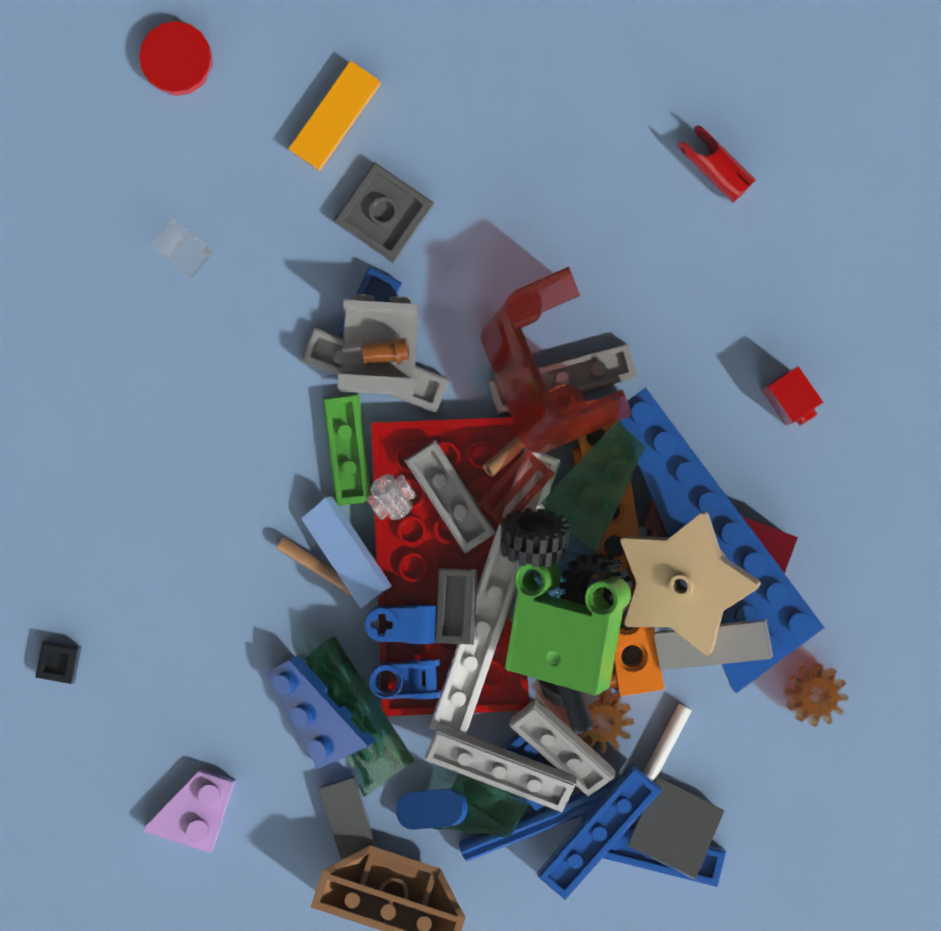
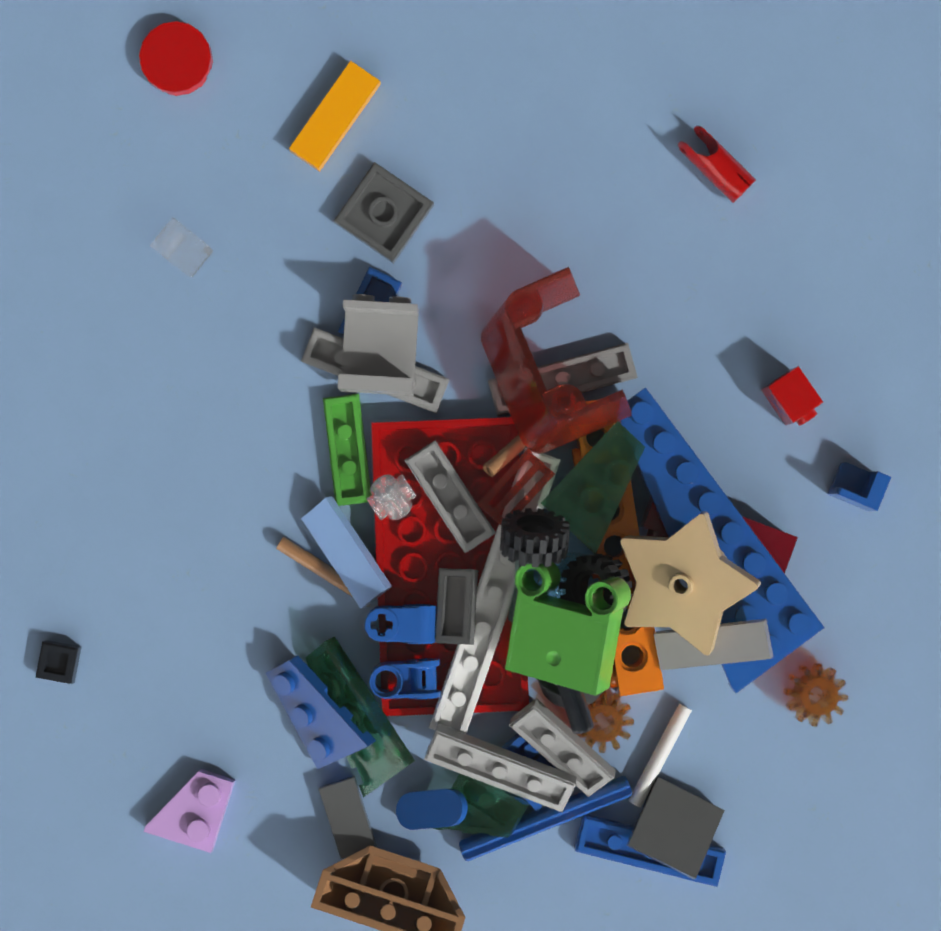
(385, 351): dark orange pin -> none
(599, 831): blue tile -> none
(859, 486): none -> blue panel

